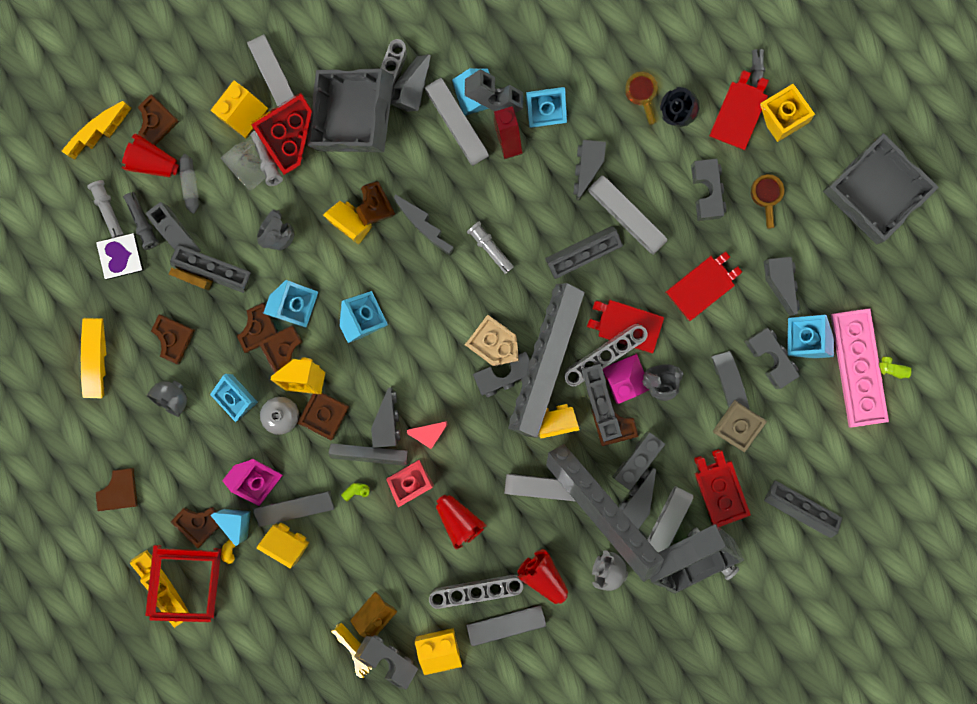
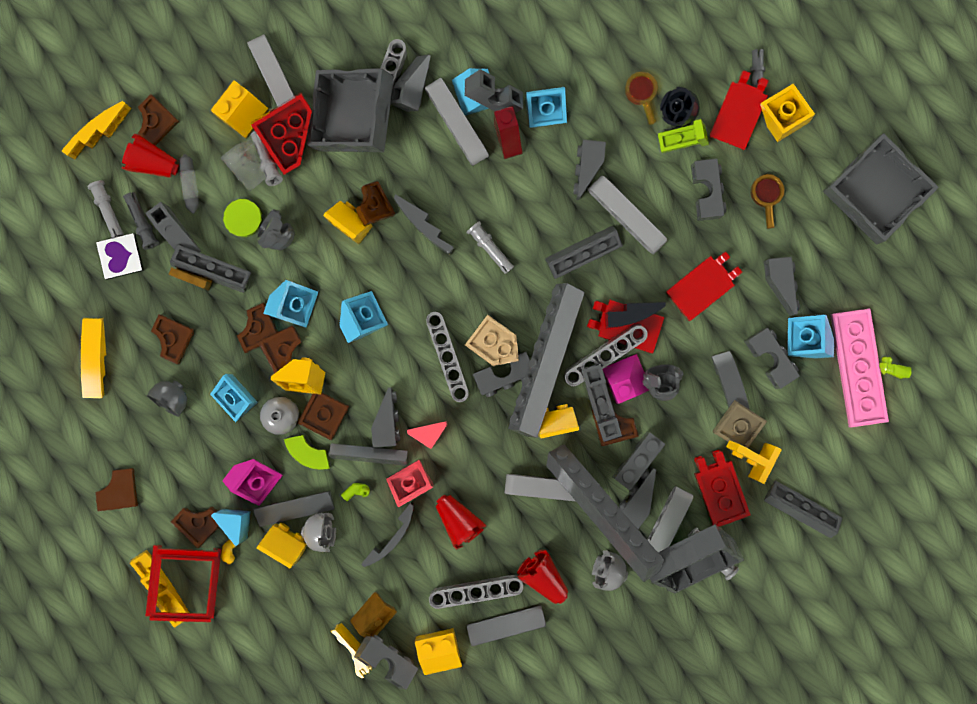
(242, 218): none -> lime tile
(305, 454): none -> lime tile
(319, 532): none -> light grey cylinder
(376, 554): none -> dark grey slope
(443, 348): none -> light grey beam
(632, 313): none -> black slope
(684, 137): none -> lime bracket
(761, 463): none -> yellow bracket

